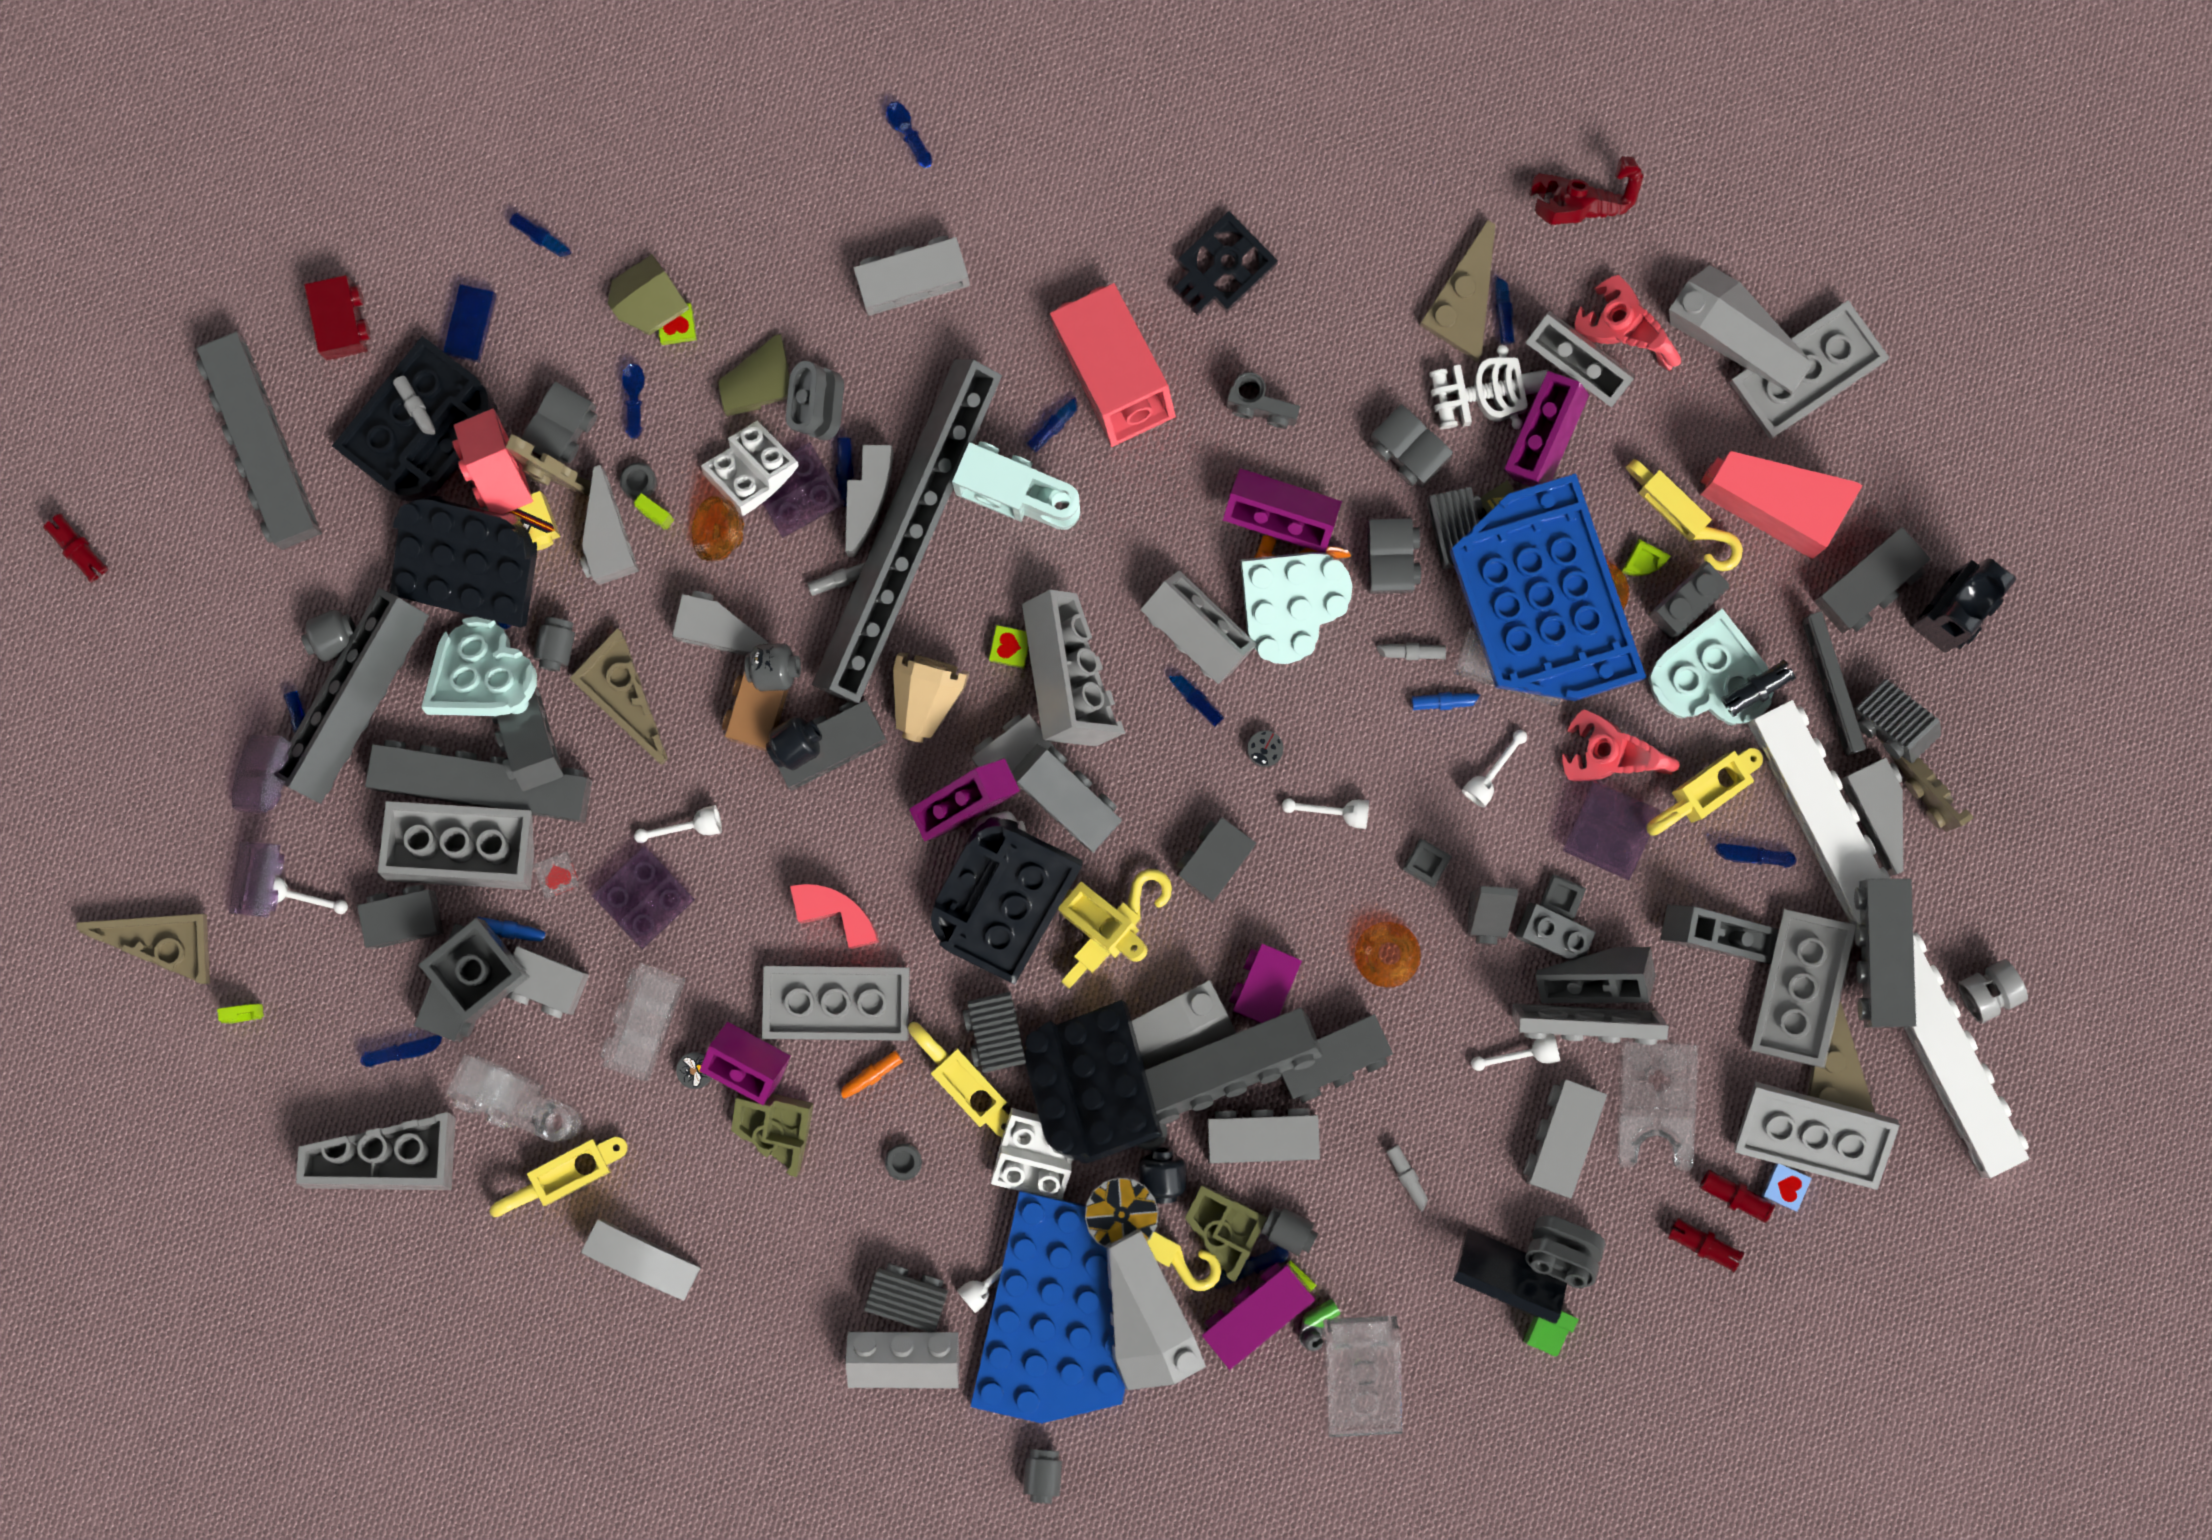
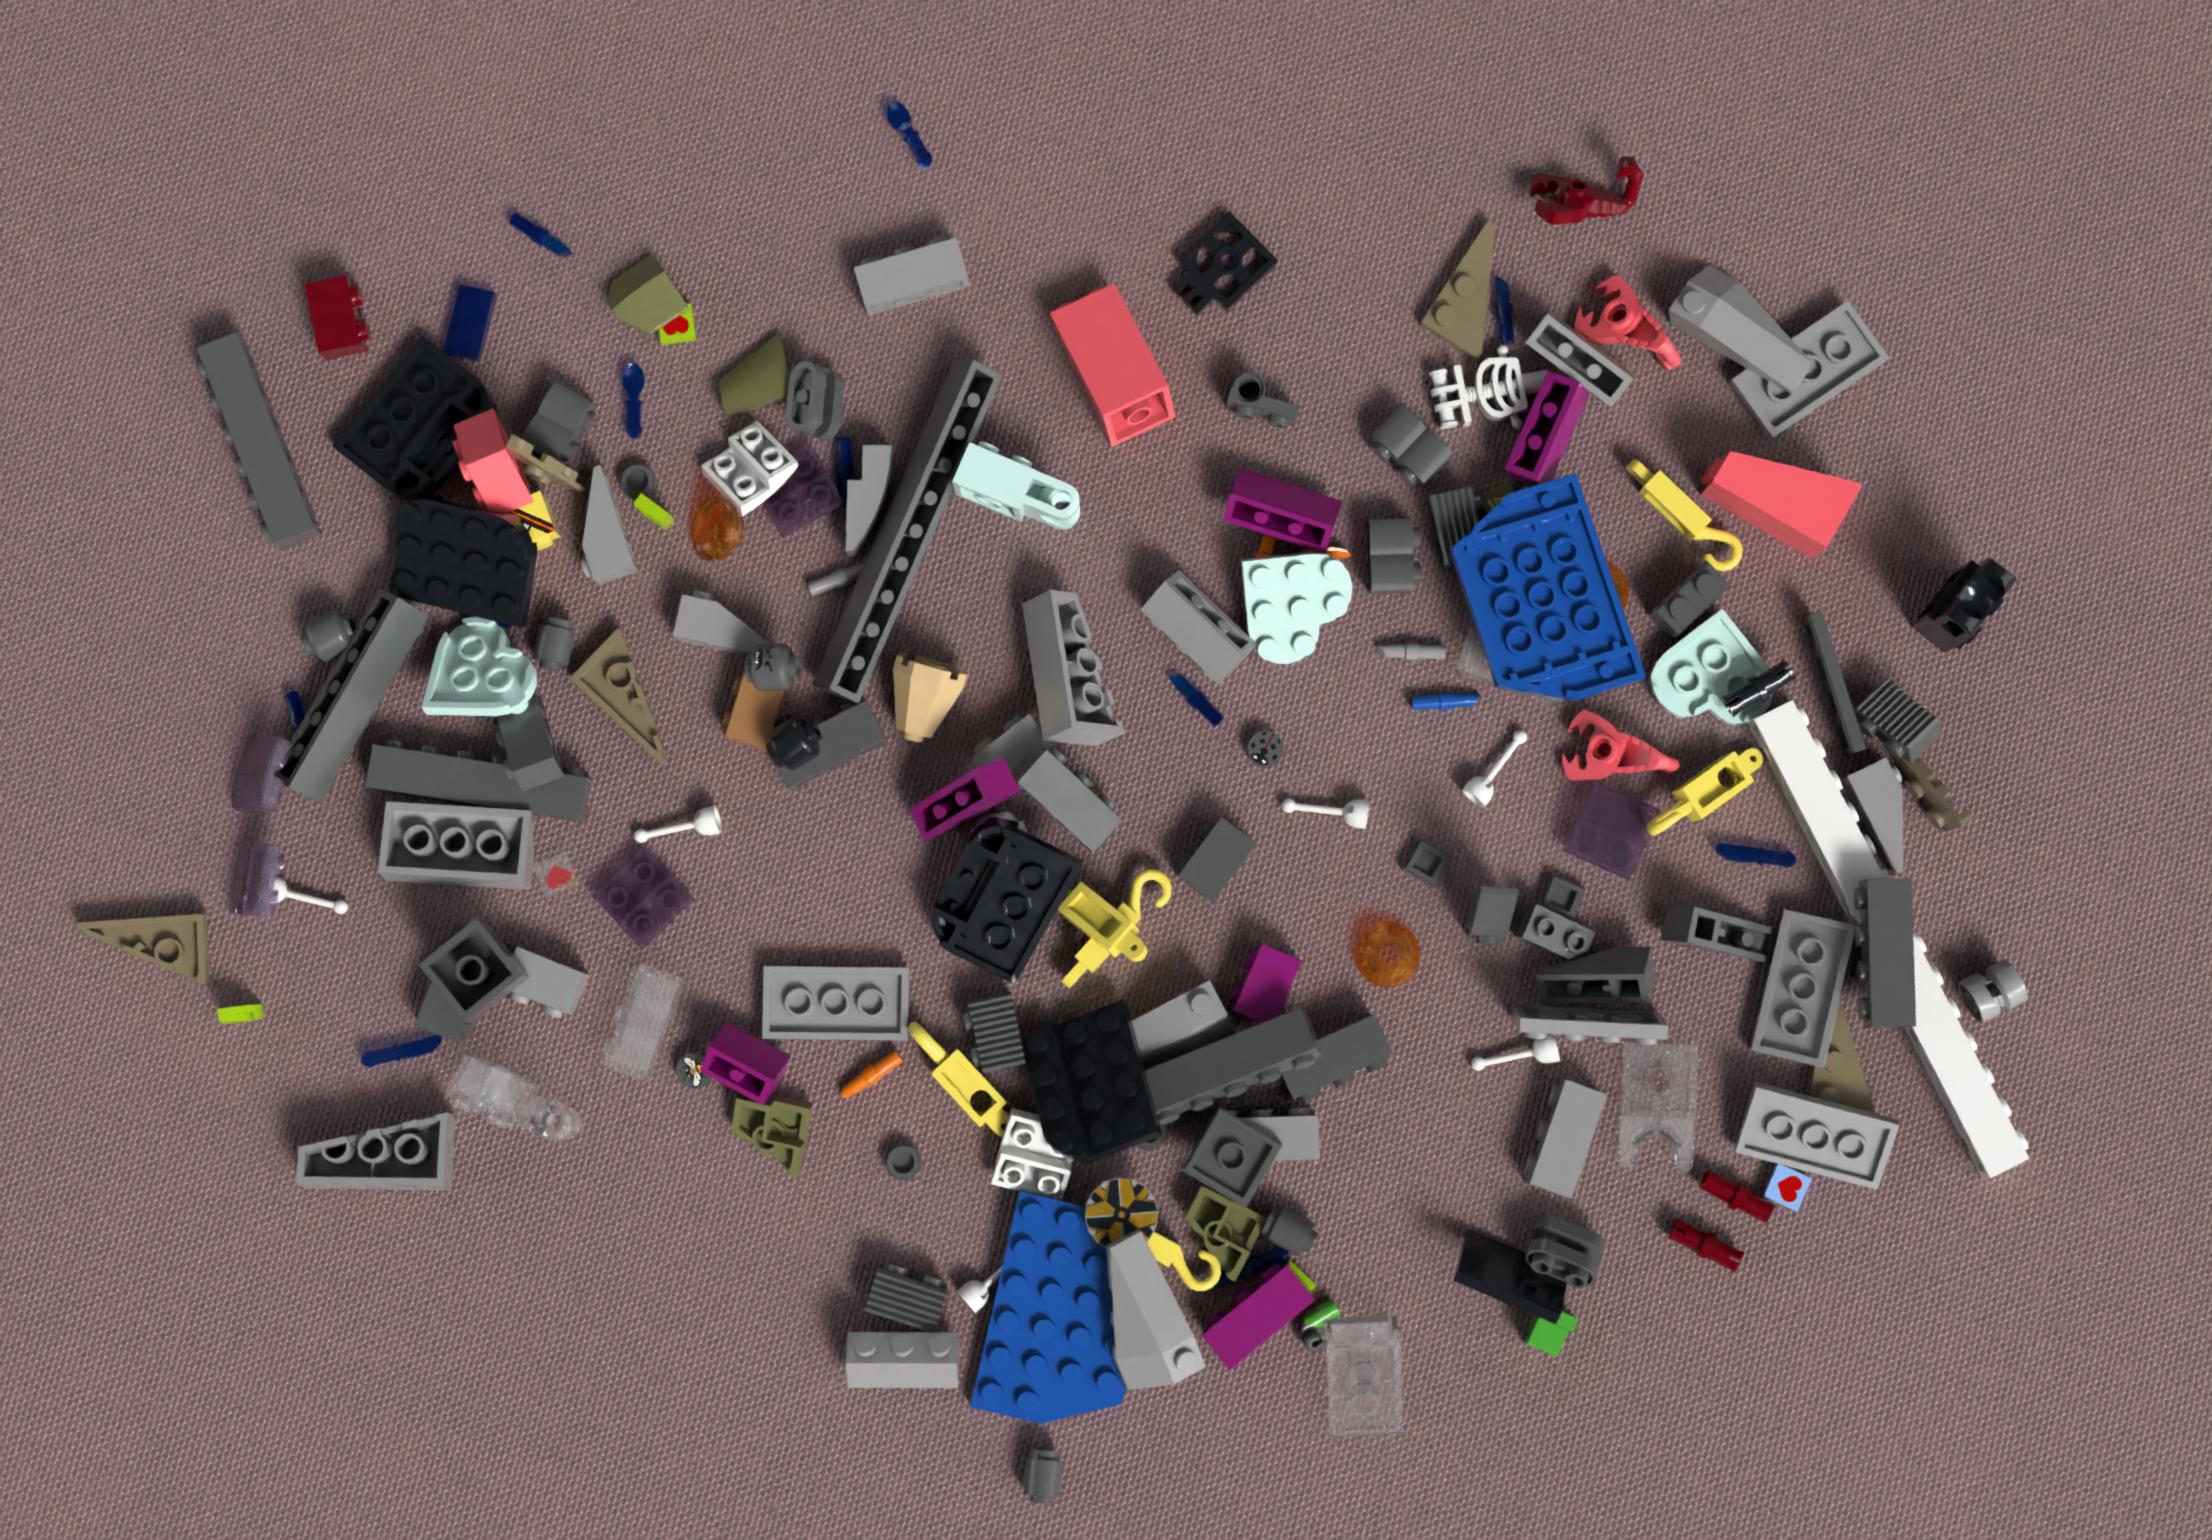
(75, 547): dark red pin -> none
(400, 918): dark grey brick -> none
(414, 405): light grey piece -> none
(513, 930): blue piece -> none
(560, 1176): light yellow piece -> none
(640, 1259): light grey slope -> none
(821, 902): coral brick -> none
(1009, 647): lime tile -> none
(1053, 425): clear blue piece -> none
(1163, 1174): black head -> none
(1232, 1157): none -> dark grey tile
(1407, 1176): light grey piece -> none
(1644, 560): lime tile -> none
(1873, 582): dark grey brick -> none

